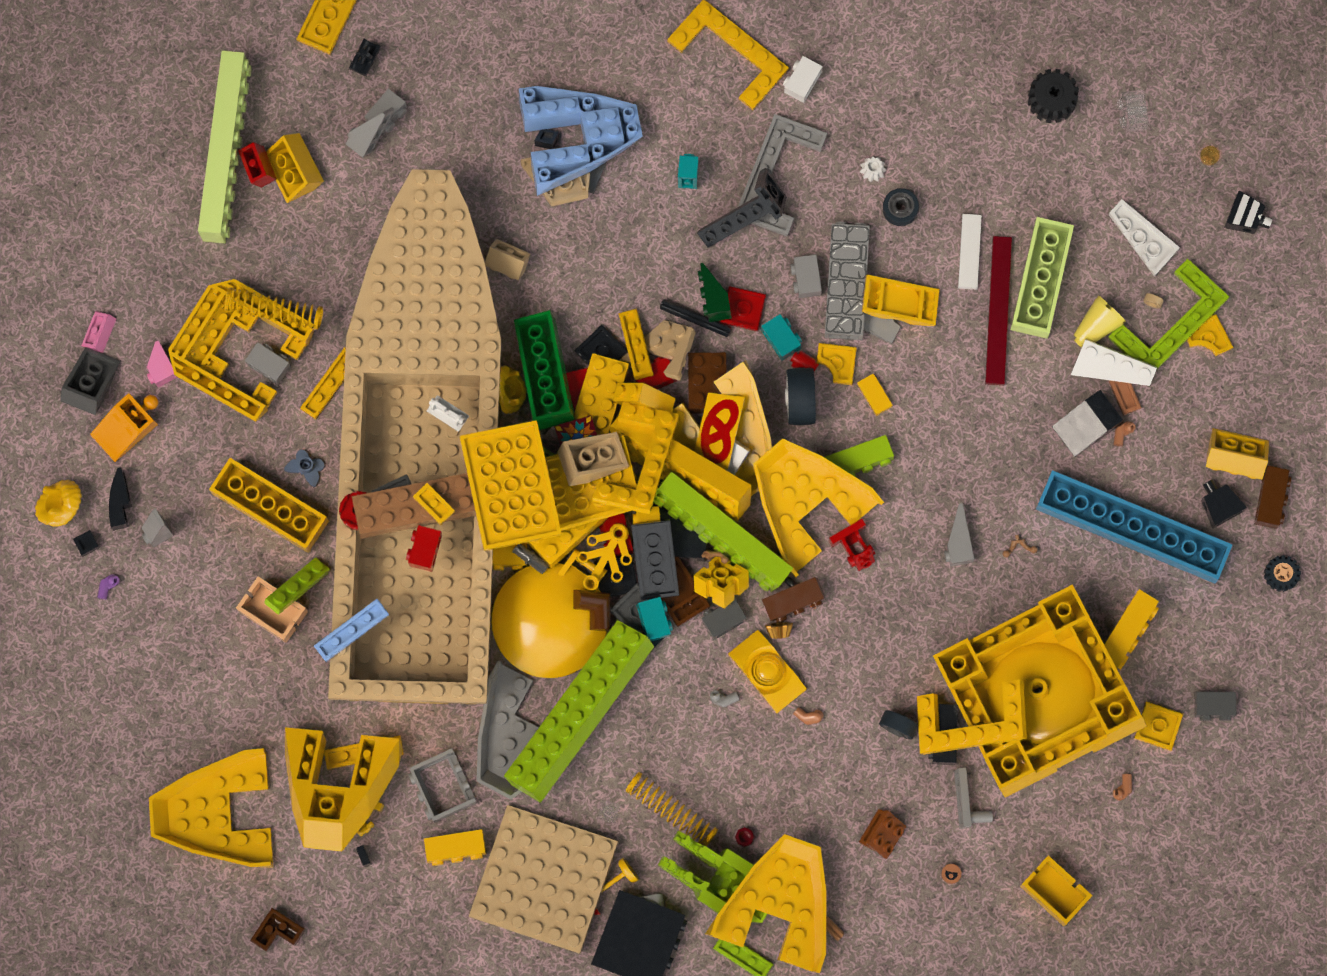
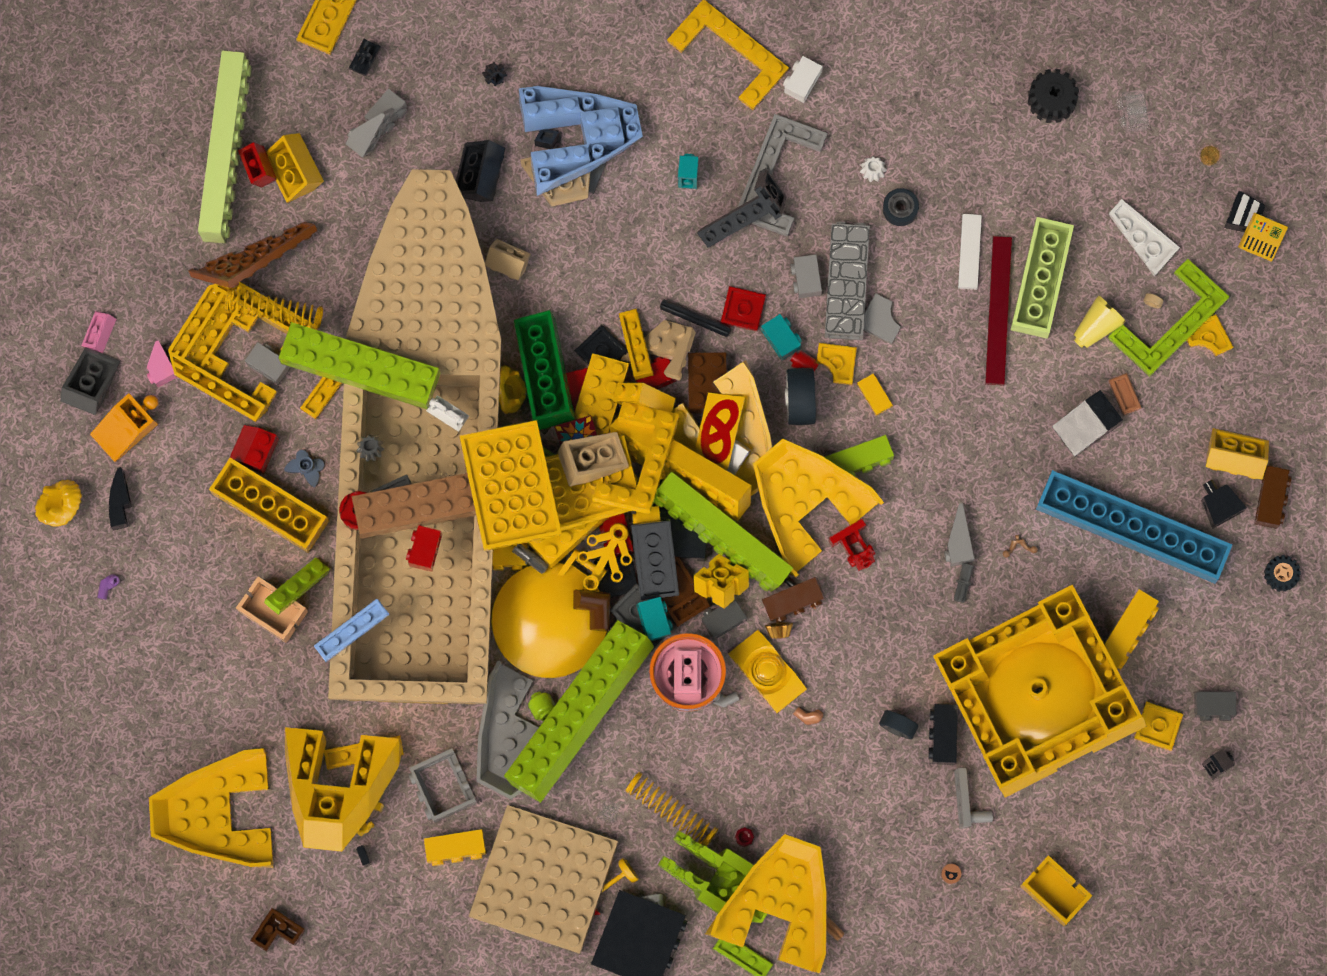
(86, 543): black plate -> none
(155, 529): light grey slope -> none
(232, 269): none -> dark orange wing
(254, 448): none -> red slope
(359, 365): none -> lime brick
(370, 448): none -> dark grey piece
(434, 504): yellow plate -> none
(480, 170): none -> black slope
(494, 74): none -> black gear
(541, 705): none -> lime head
(705, 671): none -> bright pink piece
(710, 554): medium nougat piece -> none
(717, 300): dark green slope -> none
(883, 833): dark orange bracket -> none
(900, 301): yellow slope -> none
(963, 583): none -> dark grey axle
(1011, 729): yellow plate -> none
(1107, 364): white wing -> none
(1121, 431): nougat arm -> none
(1125, 789): nougat arm -> none
(1218, 763): none -> black slope
(1262, 237): none -> yellow tile

